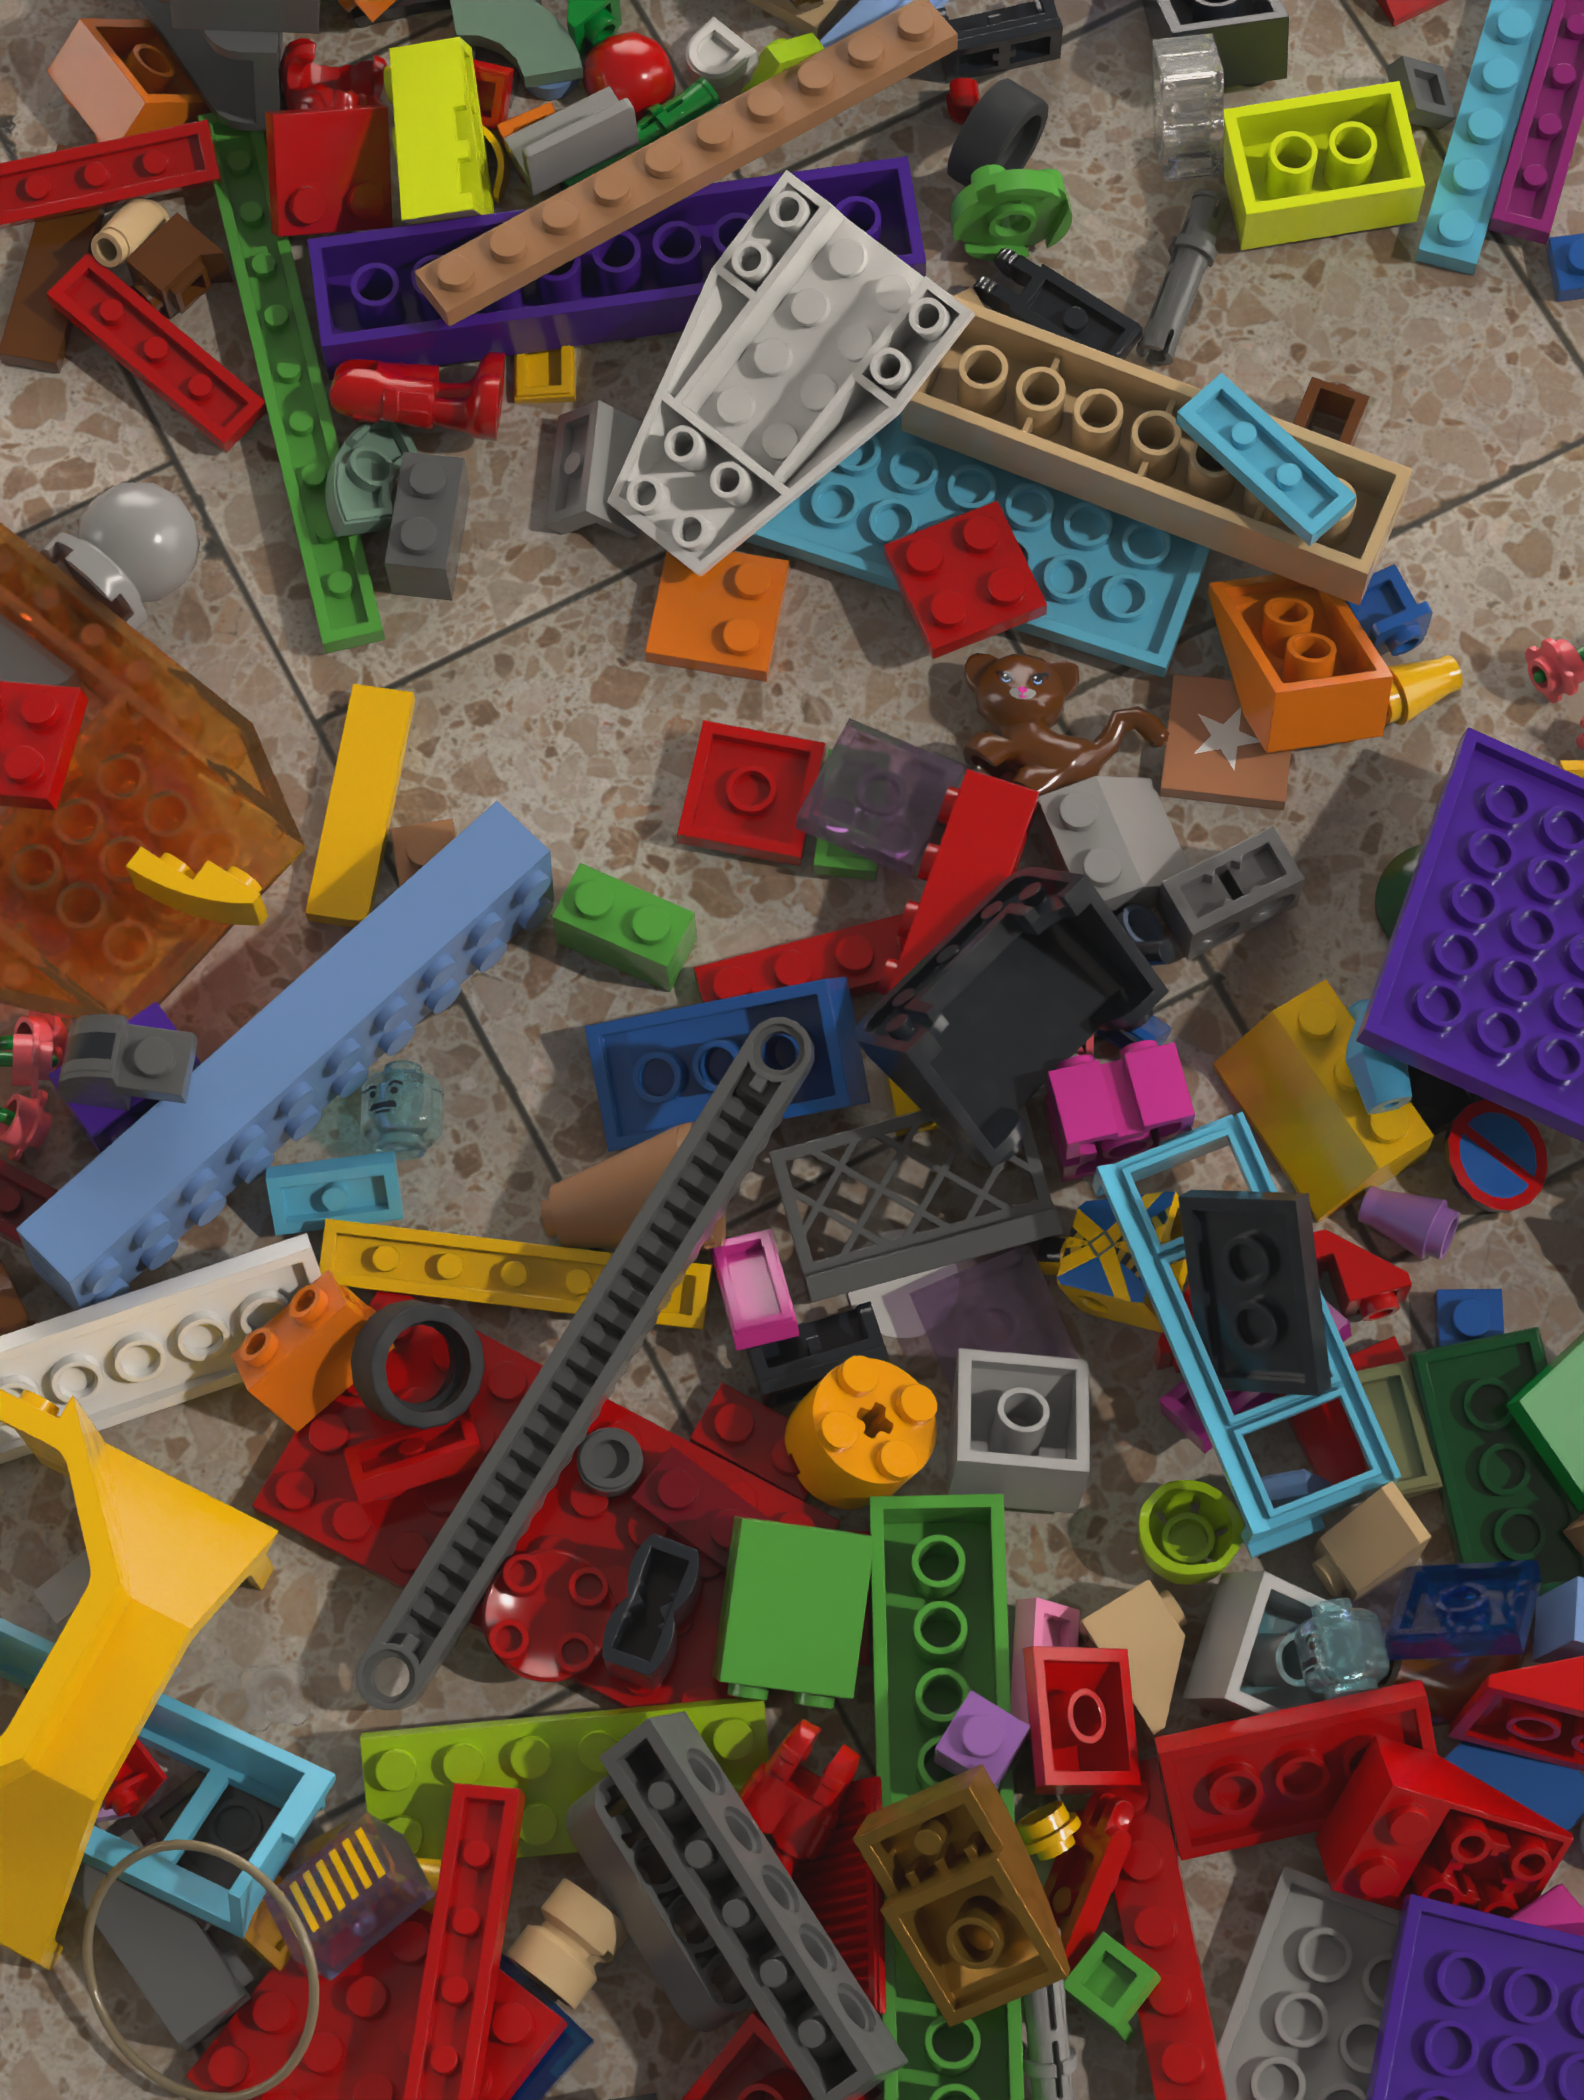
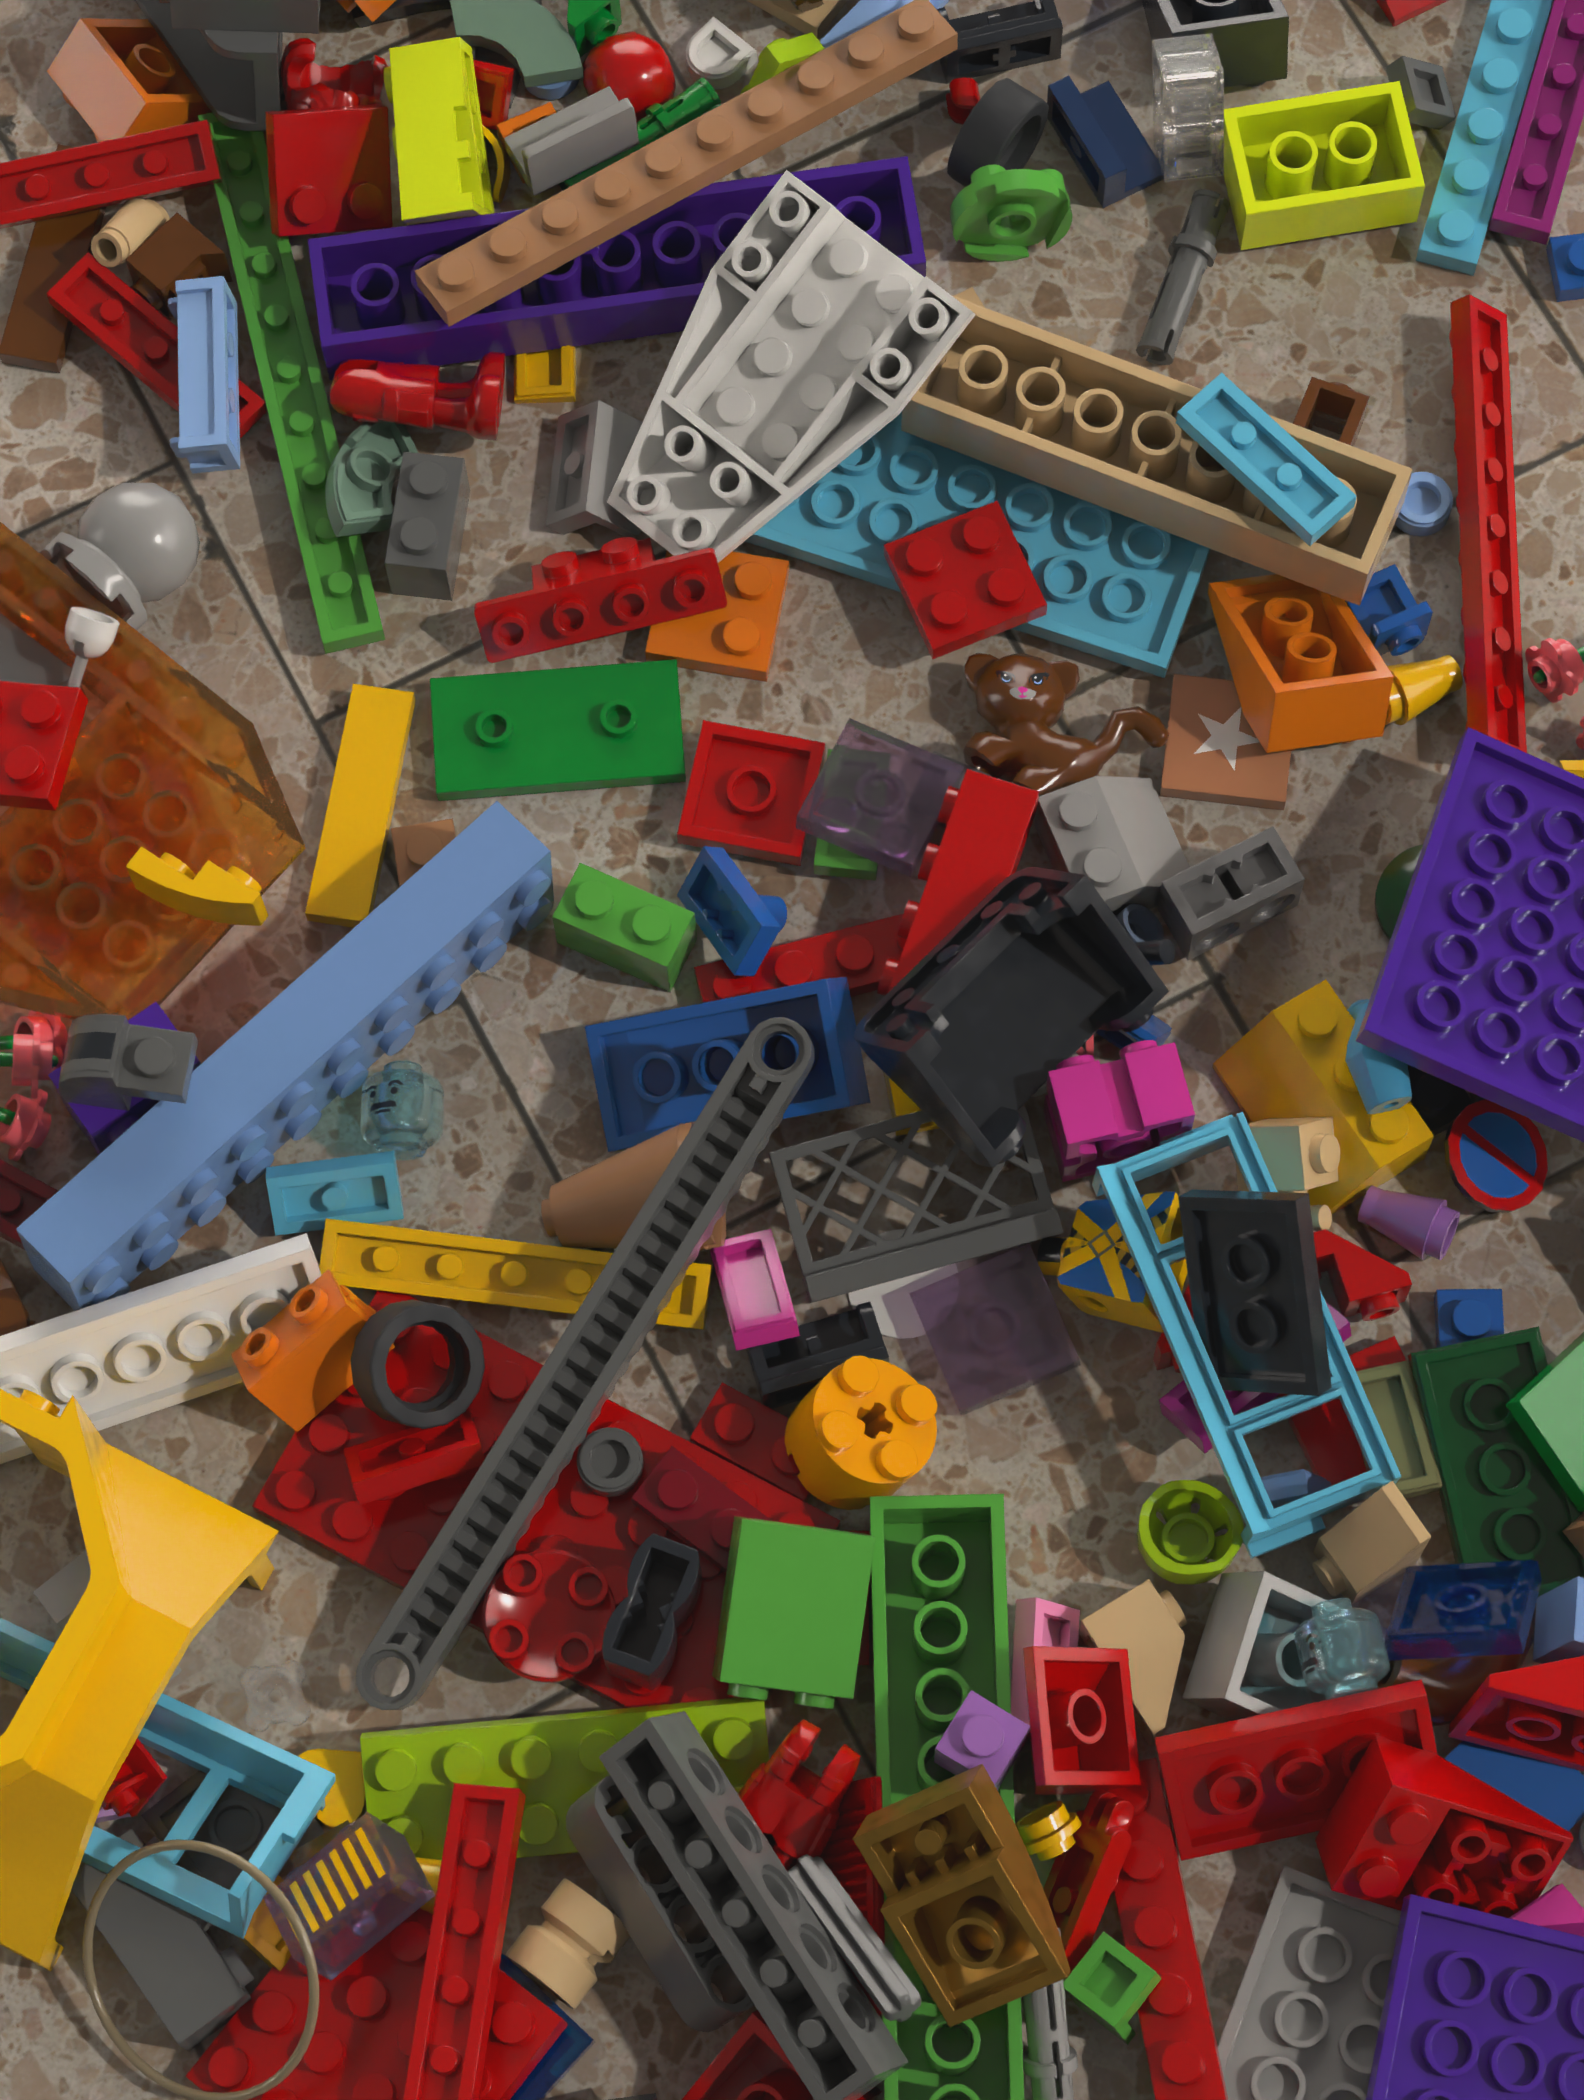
(88, 636): none -> white hinge
(207, 375): none -> light blue container
(347, 1795): none -> yellow tile
(557, 730): none -> green plate
(598, 597): none -> red bracket
(731, 912): none -> blue tile
(855, 1939): none -> axle
(1020, 1429): light grey slope -> none
(1057, 306): black hinge -> none
(1102, 140): none -> dark blue panel
(1298, 1157): none -> tan brick
(1425, 505): none -> light blue tile
(1487, 522): none -> red plate

